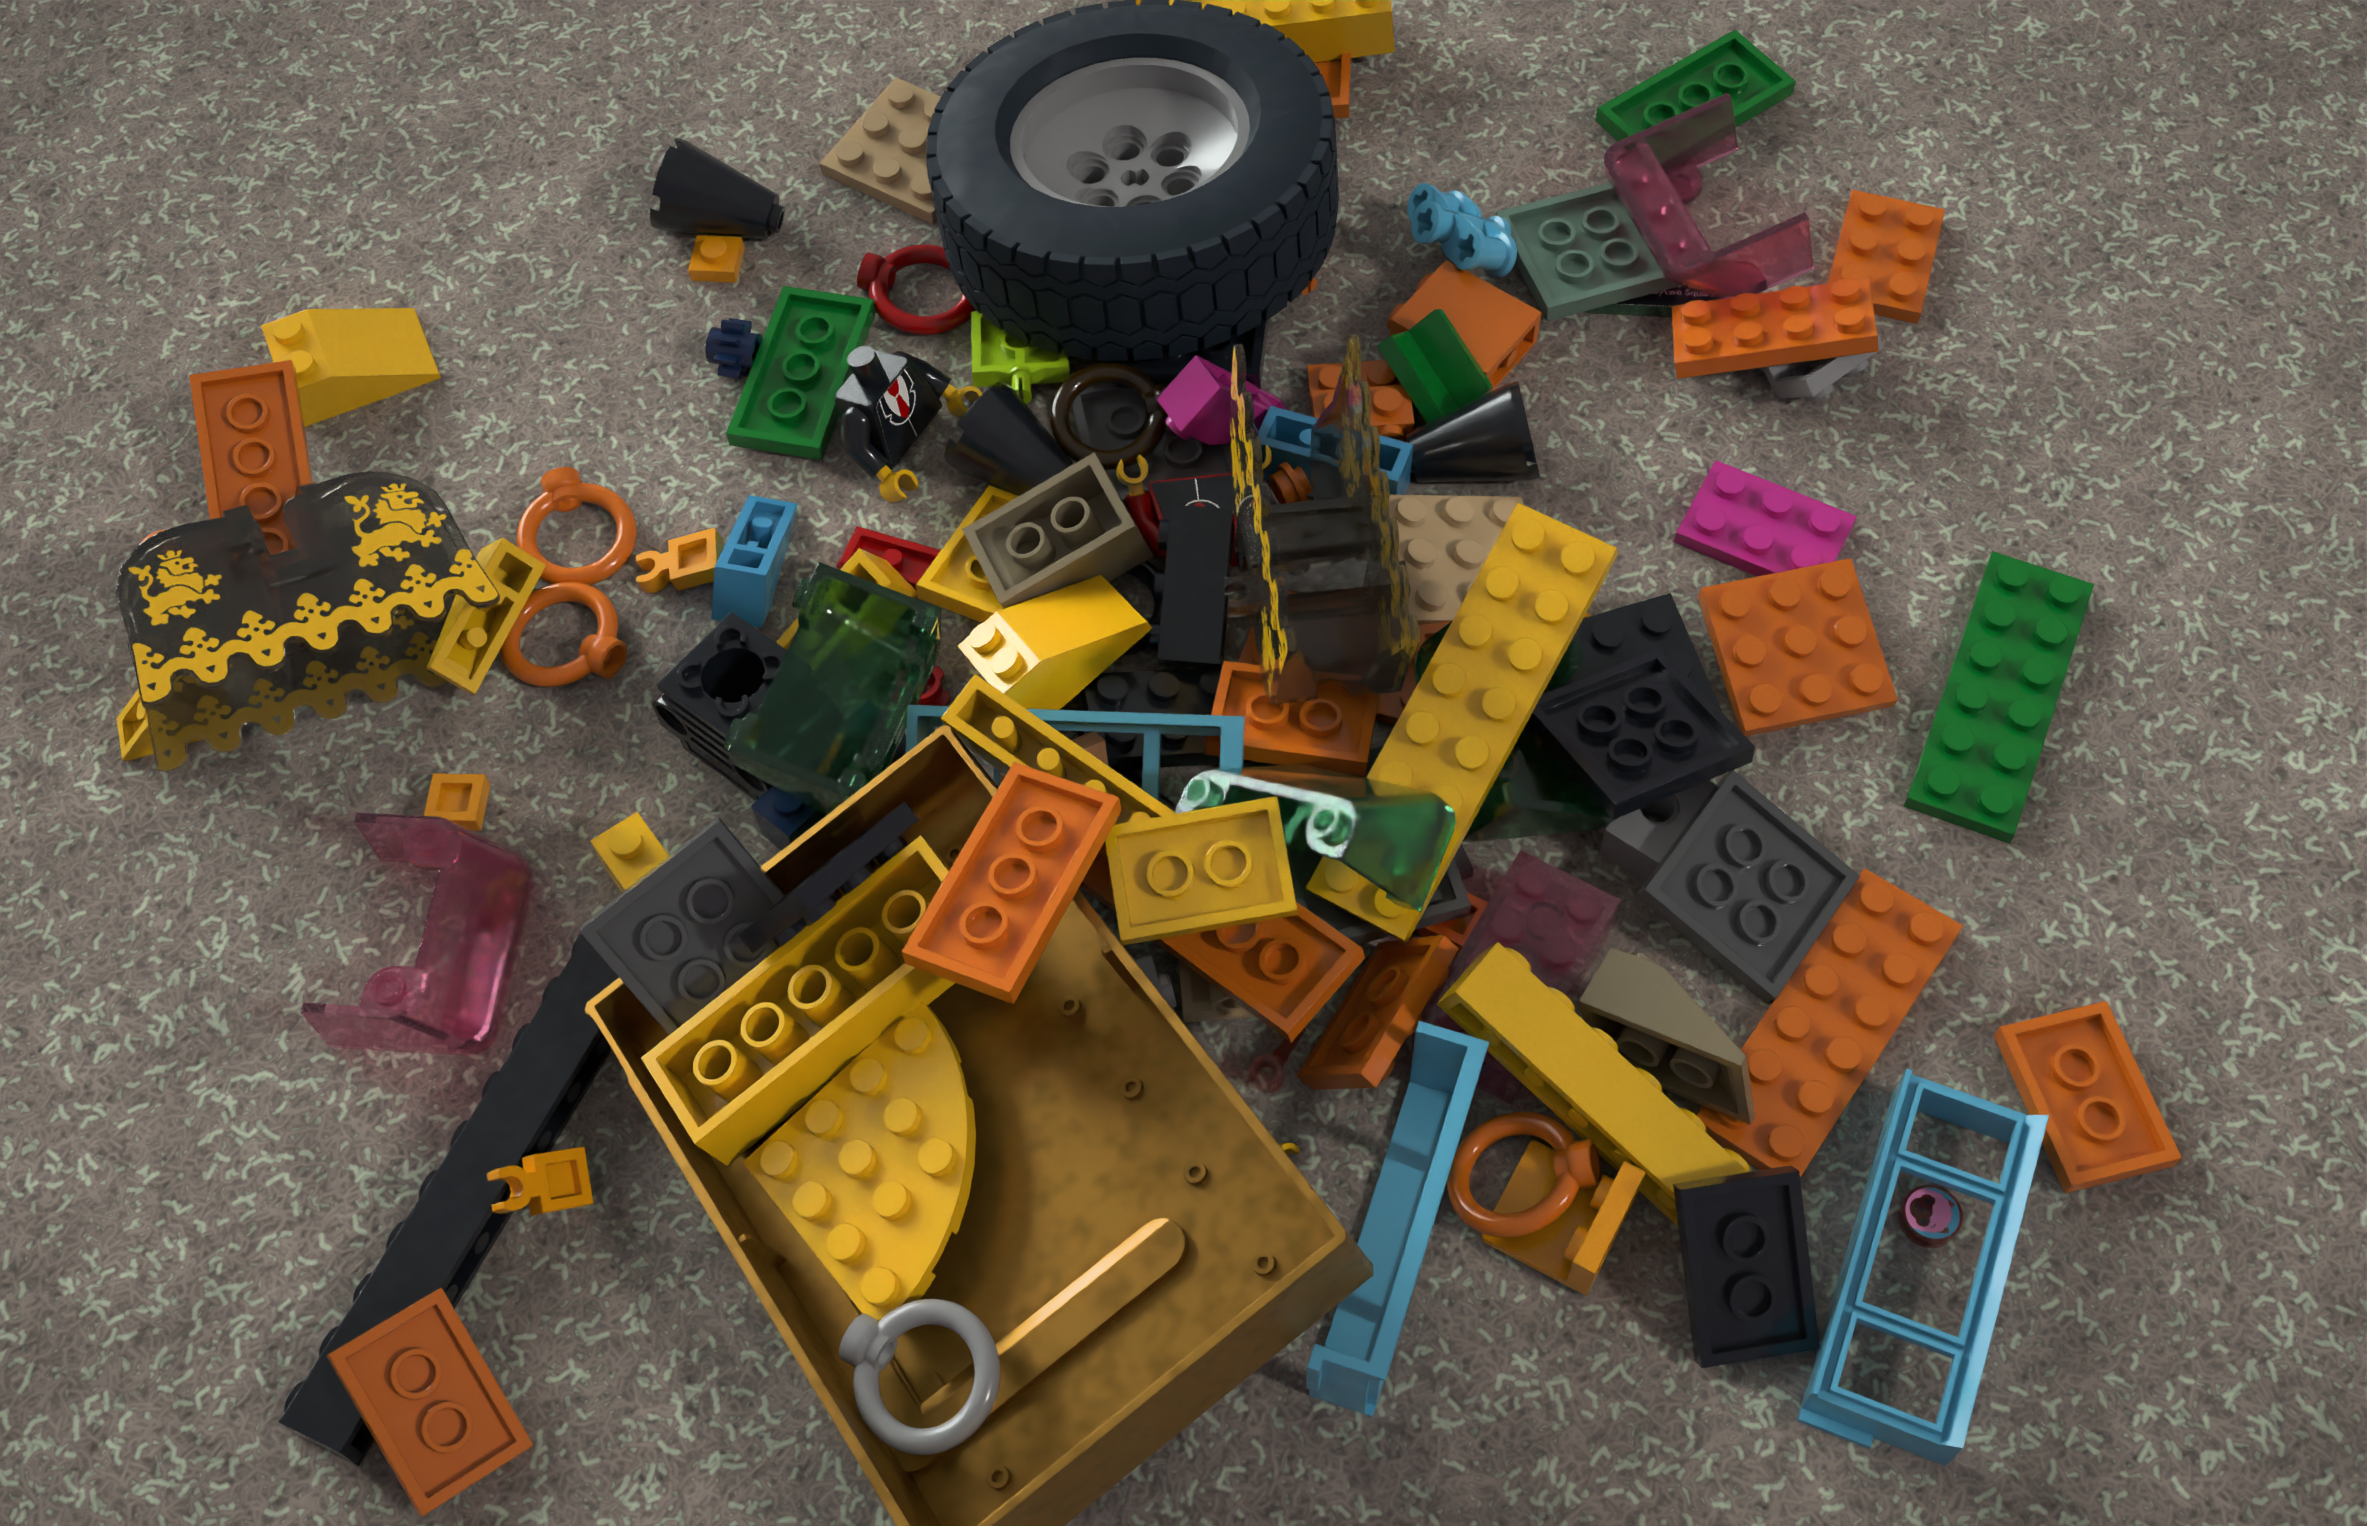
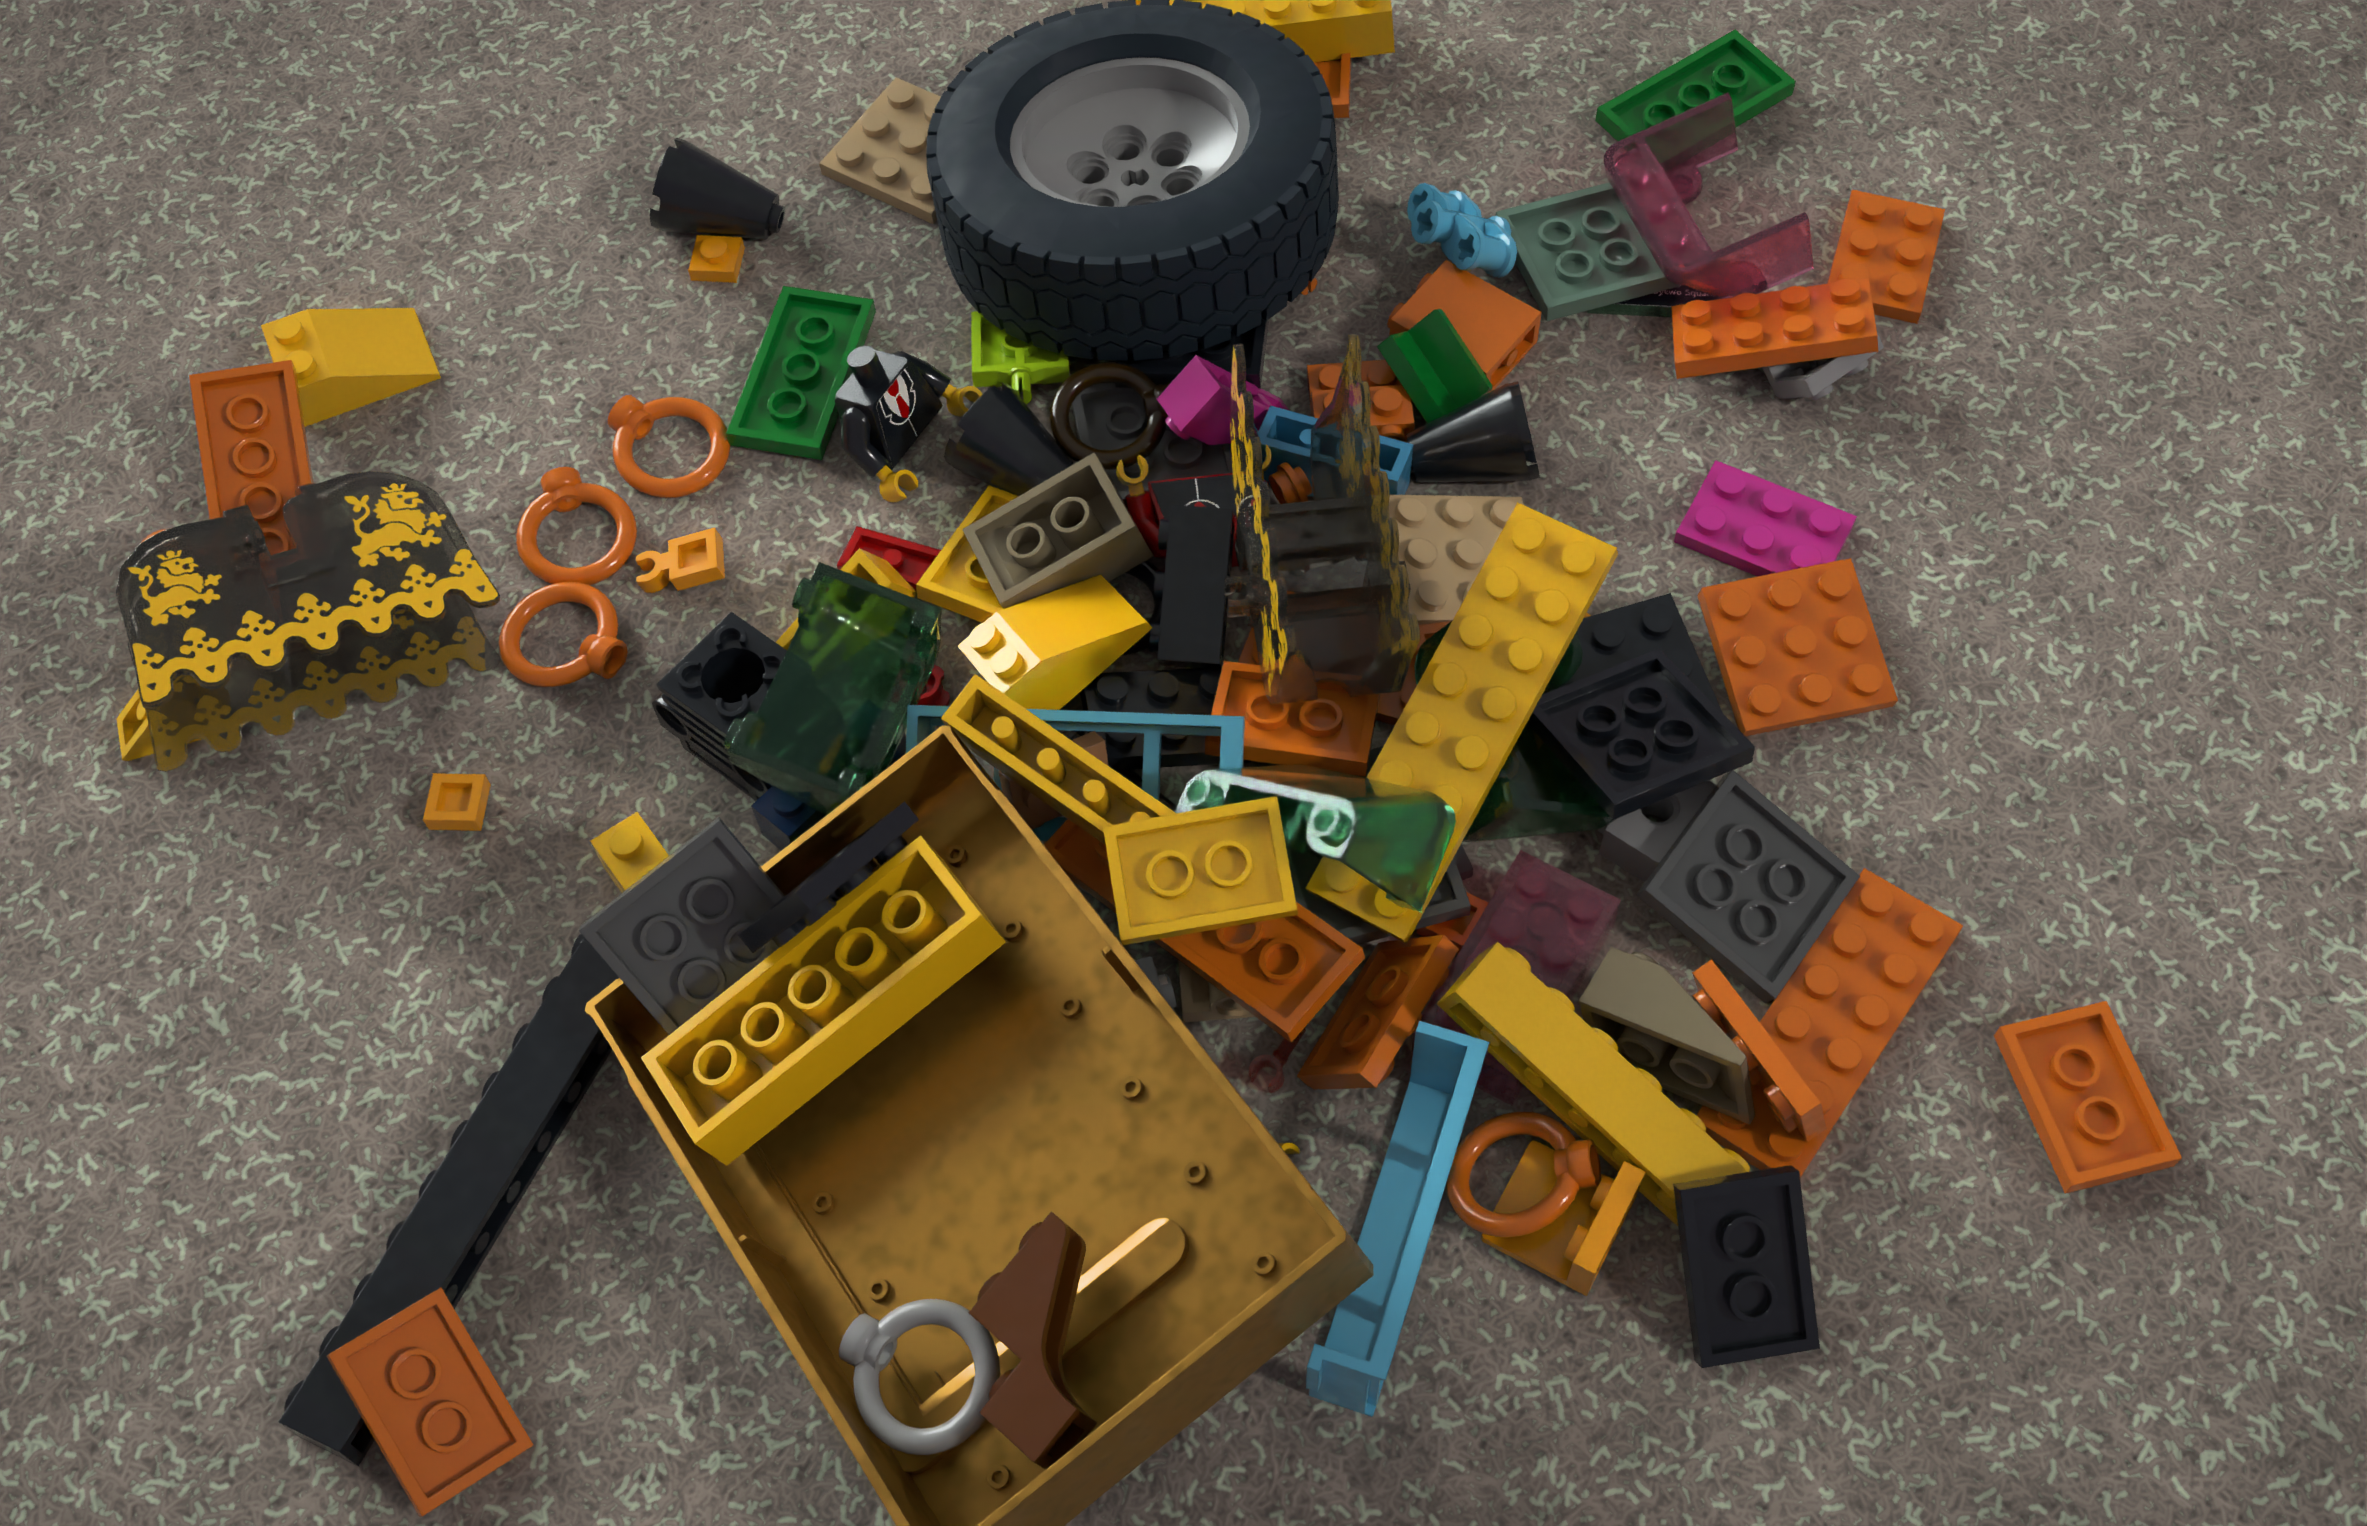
(466, 950): clear pink windscreen -> none
(474, 634): yellow slope -> none
(546, 1182): light orange plate -> none
(634, 421): none -> orange piece
(732, 347): dark blue gear -> none
(752, 560): dark azure slope -> none
(878, 277): red piece -> none
(879, 1164): yellow plate -> none
(1012, 882): orange plate -> none
(1031, 1314): none -> reddish brown arch
(1787, 1092): none -> orange plate
(1861, 1418): medium azure piece -> none
(1930, 1216): tile -> none
(1999, 697): green plate -> none

